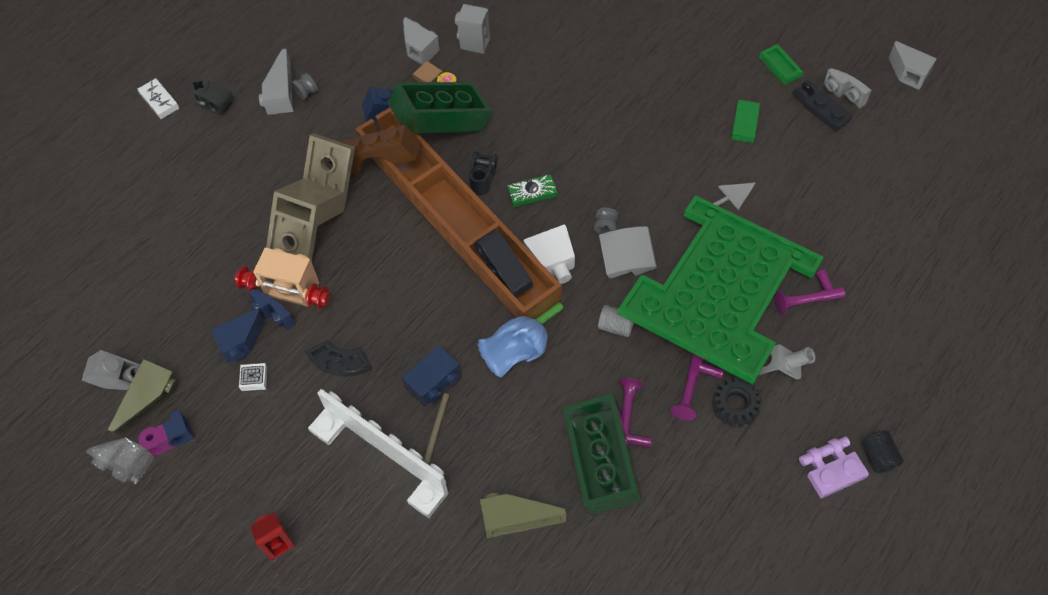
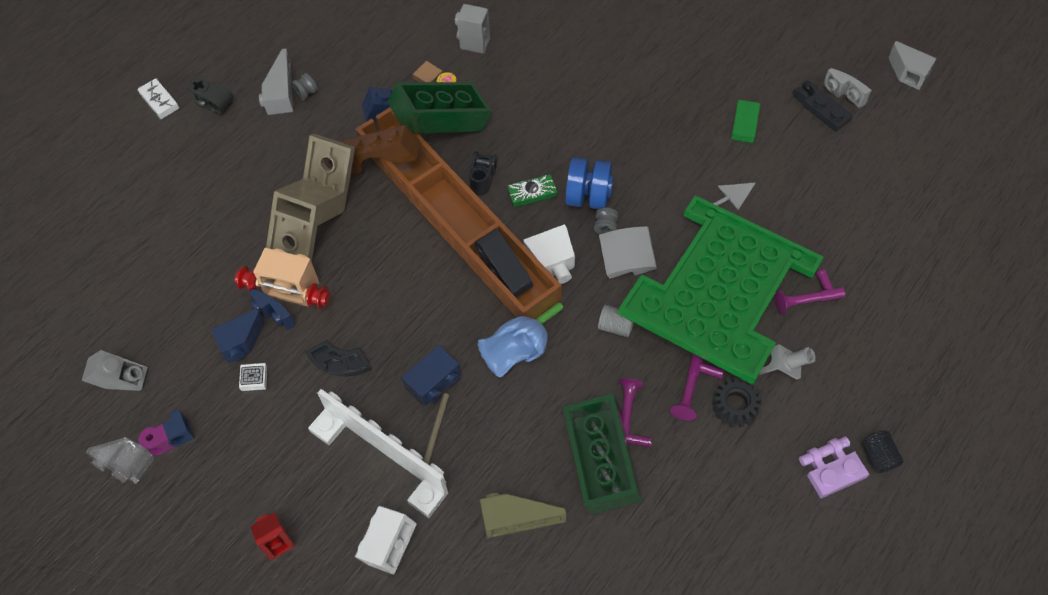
(146, 389): olive slope -> none
(386, 540): none -> white brick
(419, 42): light grey slope -> none
(595, 184): none -> blue wheel
(780, 64): green tile -> none

